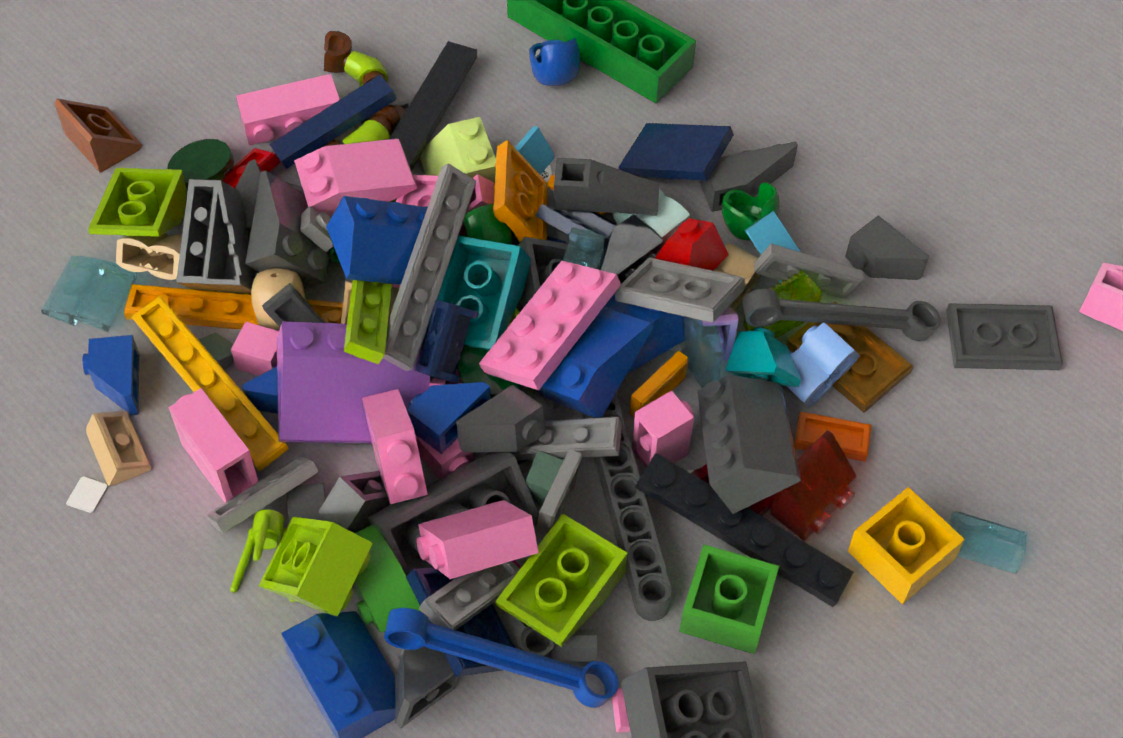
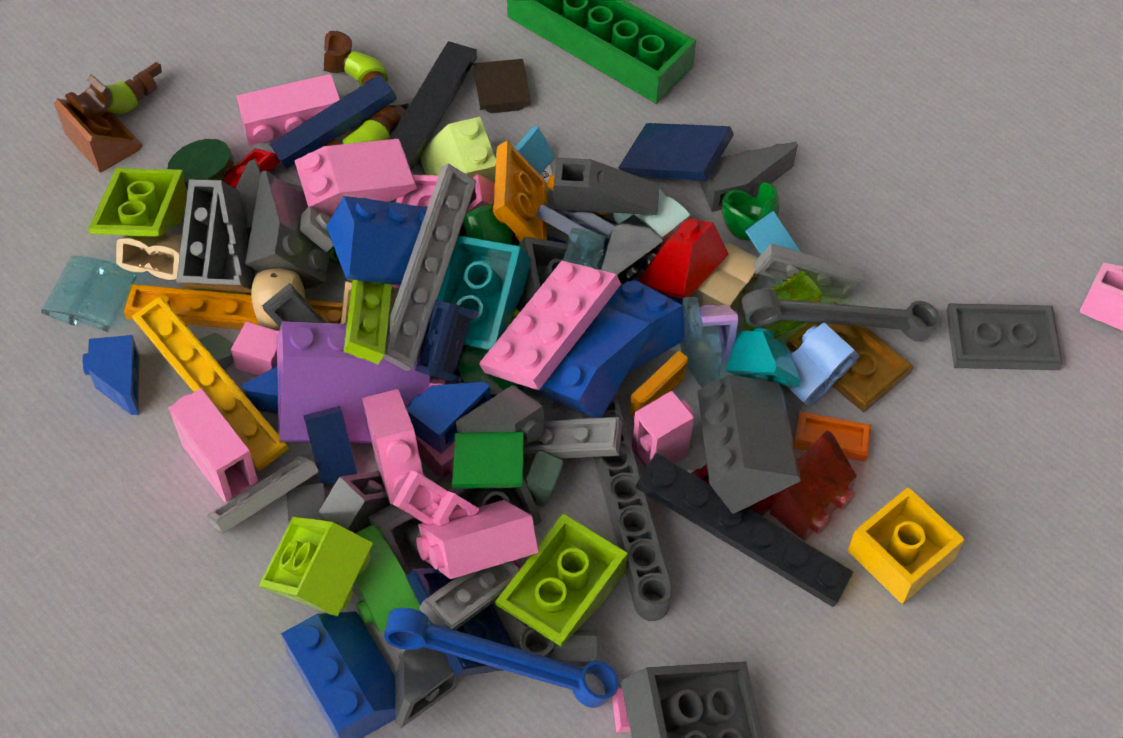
(86, 494): white sticker -> none
(115, 98): none -> reddish brown piece
(116, 446): tan slope -> none
(264, 534): lime plant -> none
(330, 444): none -> dark blue tile
(430, 501): none -> bright pink slope
(488, 460): none -> green piece
(502, 85): none -> dark brown piece
(556, 63): blue helmet -> none
(558, 494): light grey tile -> none
(680, 289): light grey tile -> none
(728, 599): bright green brick -> none
(885, 252): dark grey slope -> none
(989, 542): clear light blue slope -> none

